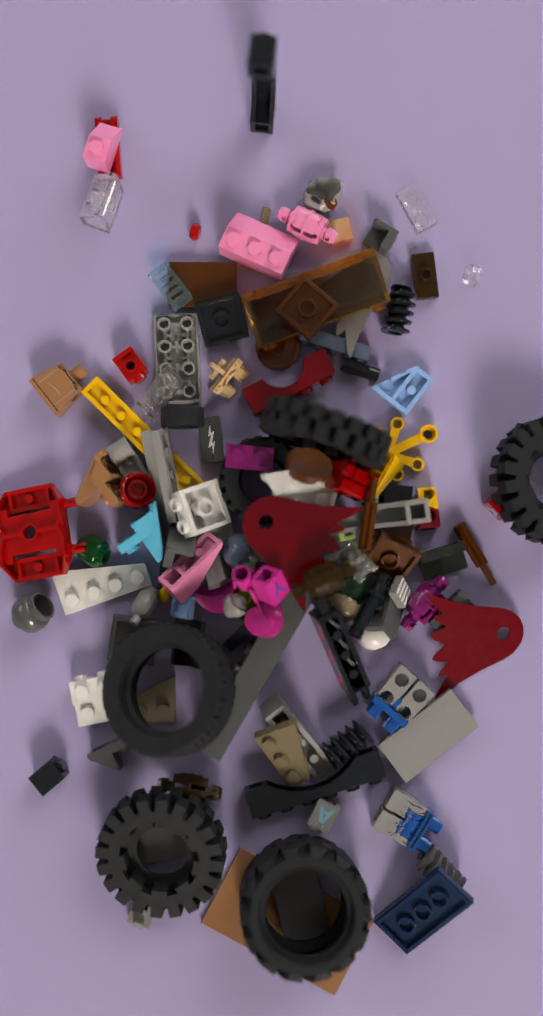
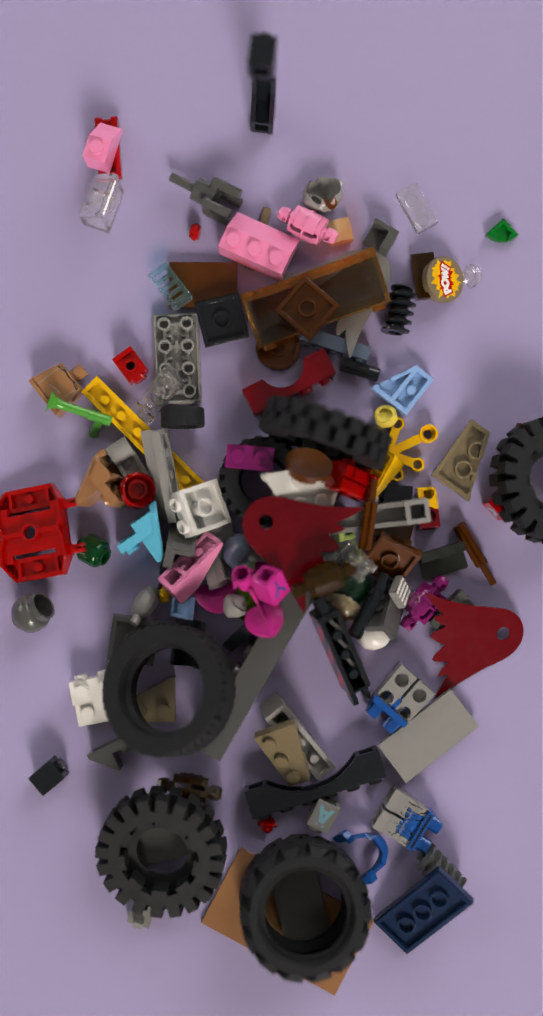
(96, 585): white wing -> none
(98, 418): none -> bright green piece
(210, 196): none -> dark grey plant
(212, 441): dark grey slope -> none
(233, 369): tan hips -> none
(267, 824): none -> red piece
(346, 743): black piece -> none
(370, 876): none -> blue helmet
(385, 416): none -> light yellow tile
(443, 279): none -> tile
(462, 460): none -> dark tan wing
(502, 232): none -> green tile

